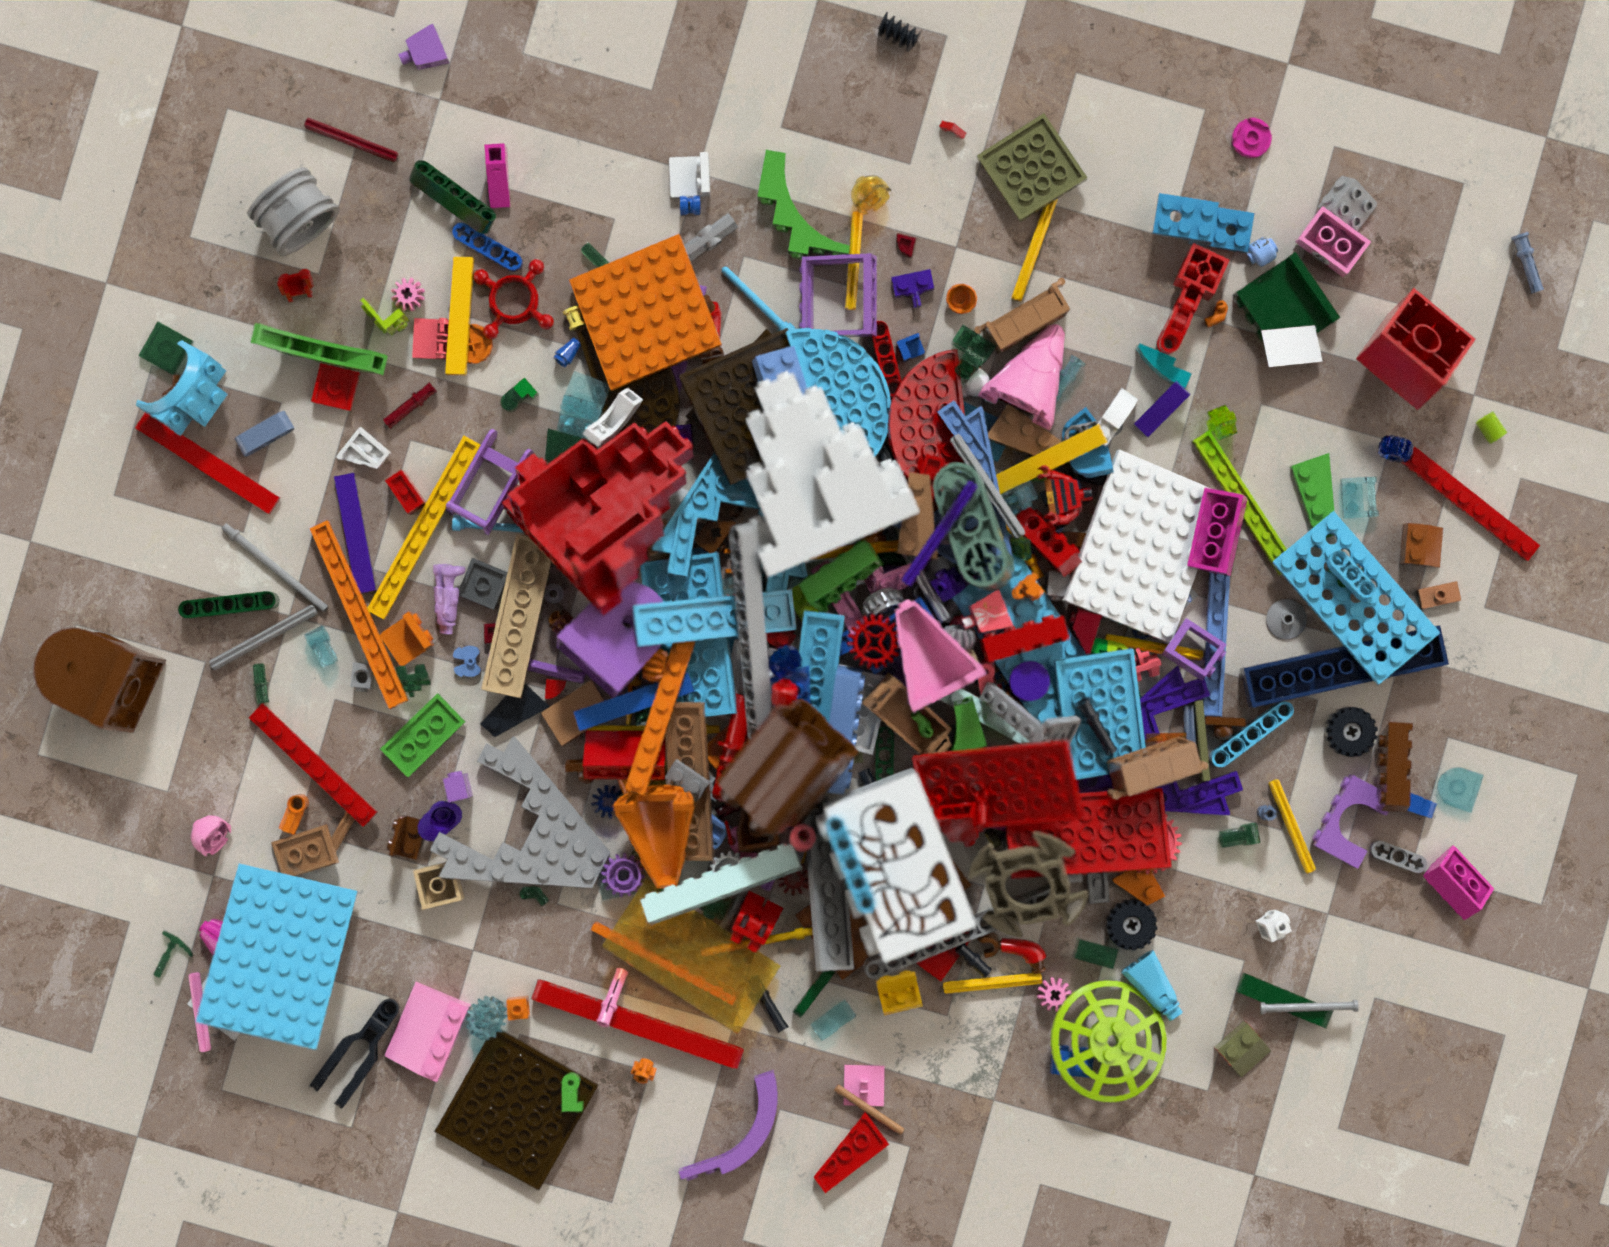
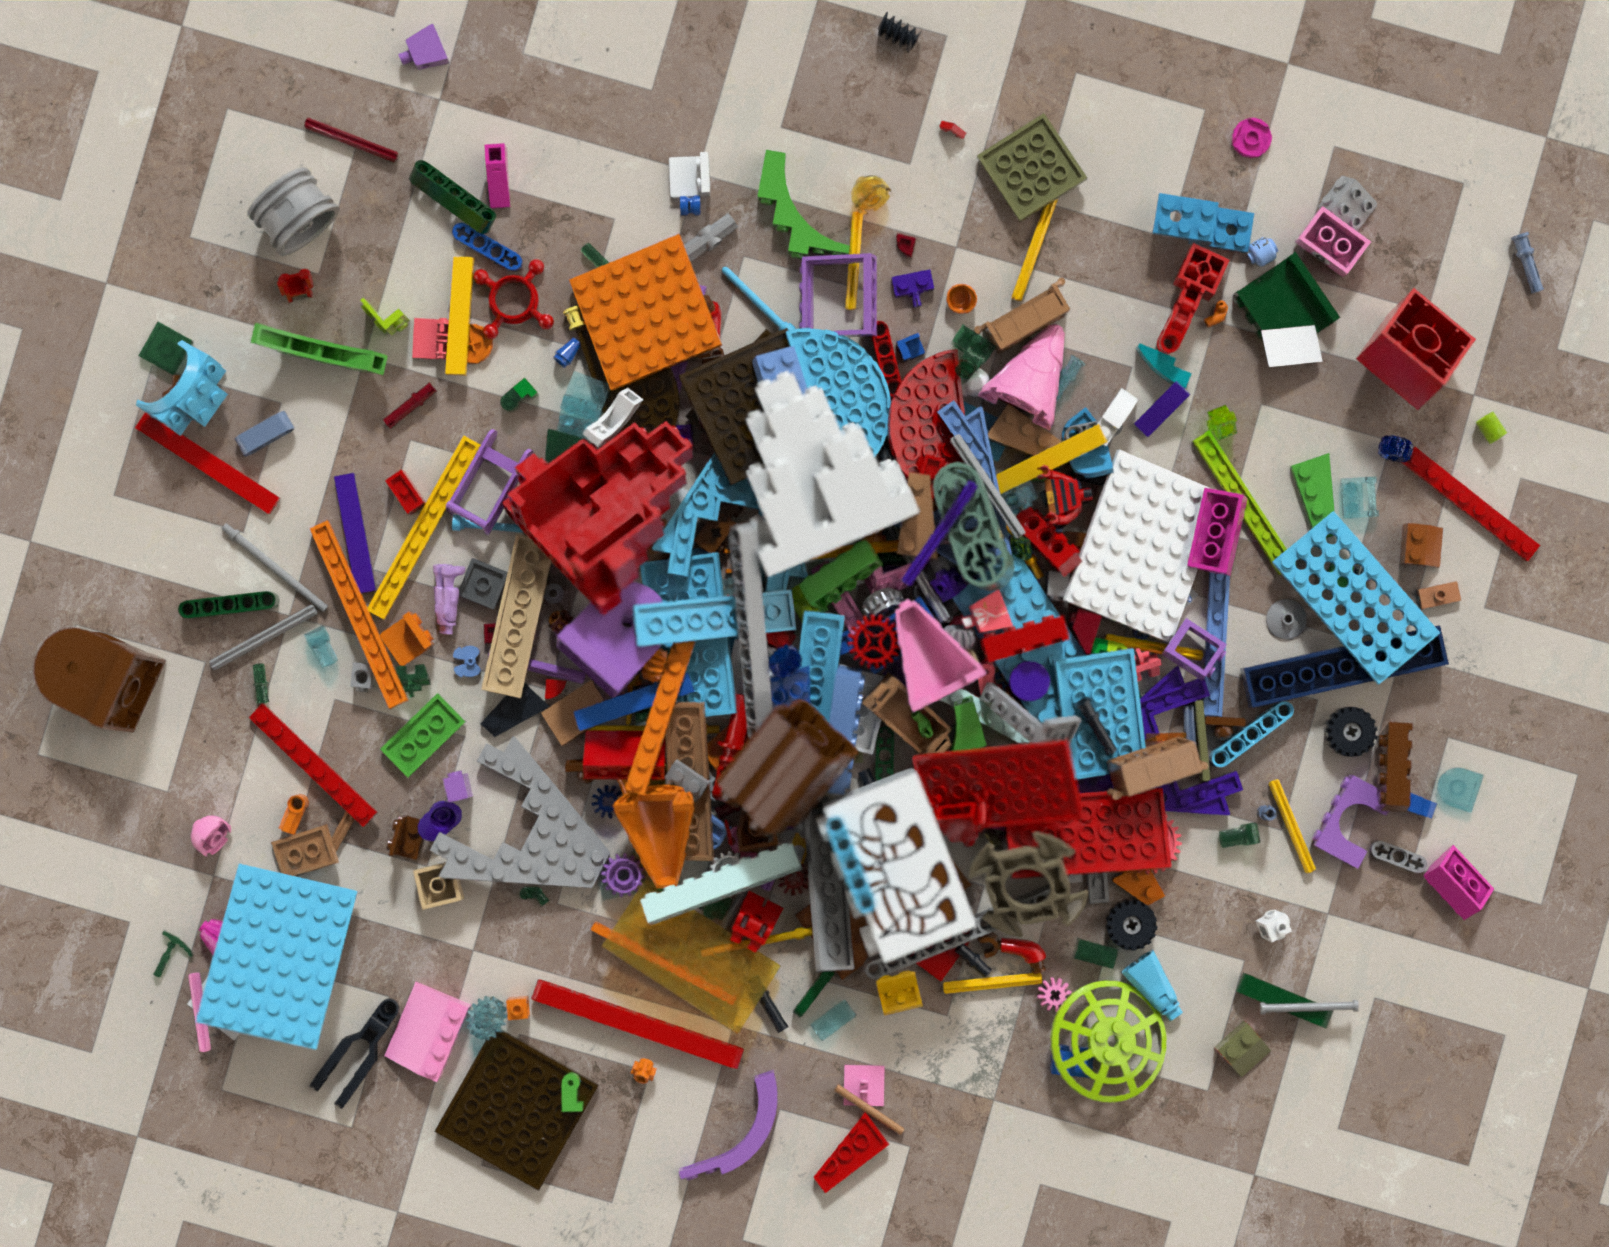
(335, 387): red plate -> none
(364, 450): white wing -> none
(402, 300): bright pink gear -> none
(605, 1017): bright pink pin -> none
(784, 692): red head -> none
(807, 833): coral head -> none
(1028, 588): orange piece -> none
(1352, 585): medium azure beam -> none

